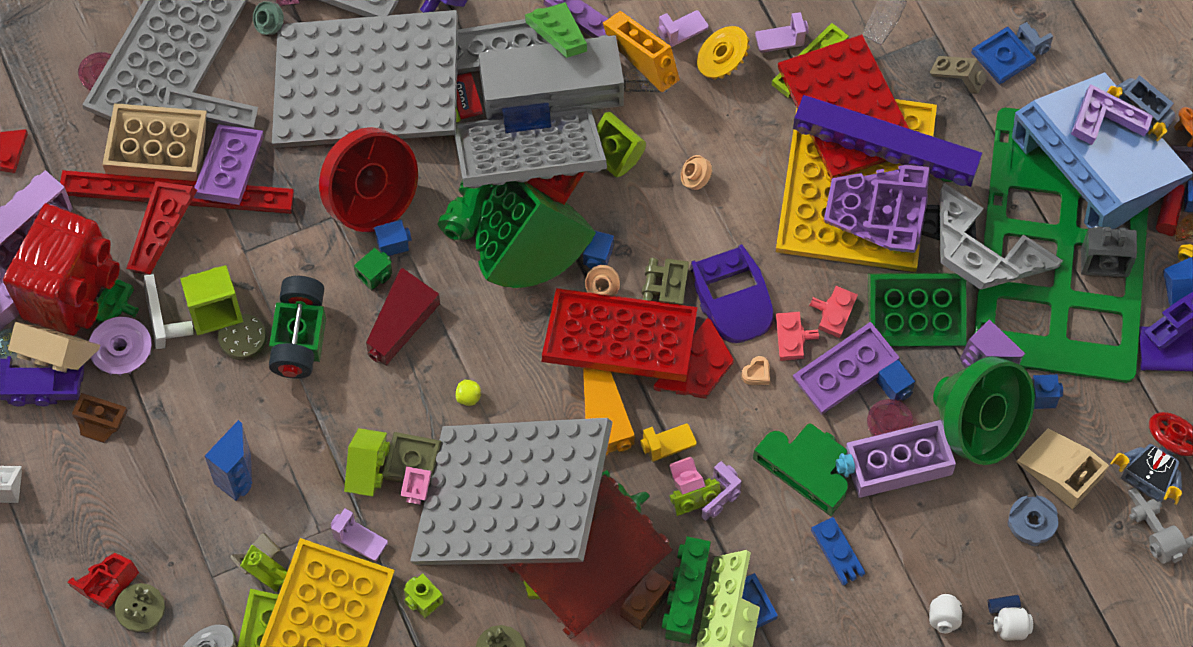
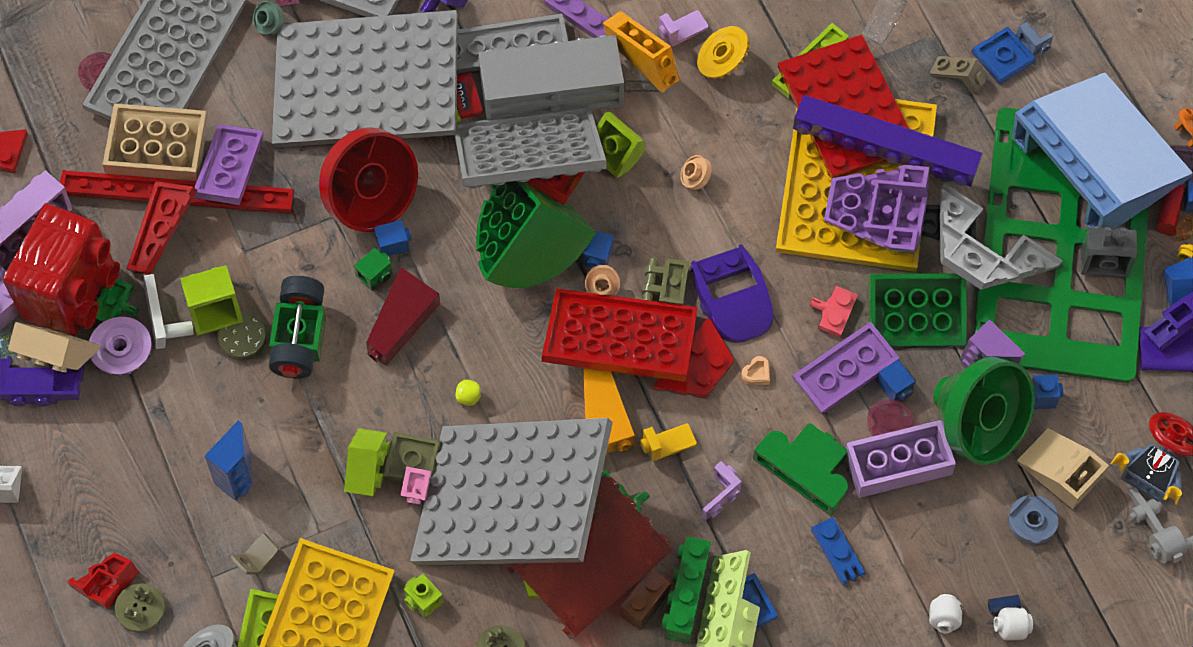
(98, 417): reddish brown slope -> none
(217, 109): light grey plate -> none
(264, 568): lime hinge -> none
(356, 536): lavender bracket -> none
(464, 212): green animal -> none
(526, 117): clear blue tile -> none
(558, 28): bright green wing -> none
(686, 476): bright pink bracket -> none
(695, 499): lime hinge -> none
(783, 37): lavender bracket -> none
(792, 336): coral plate -> none
(845, 464): medium azure plate -> none
(1101, 104): medium lavender plate -> none
(1148, 99): sand blue torso -> none

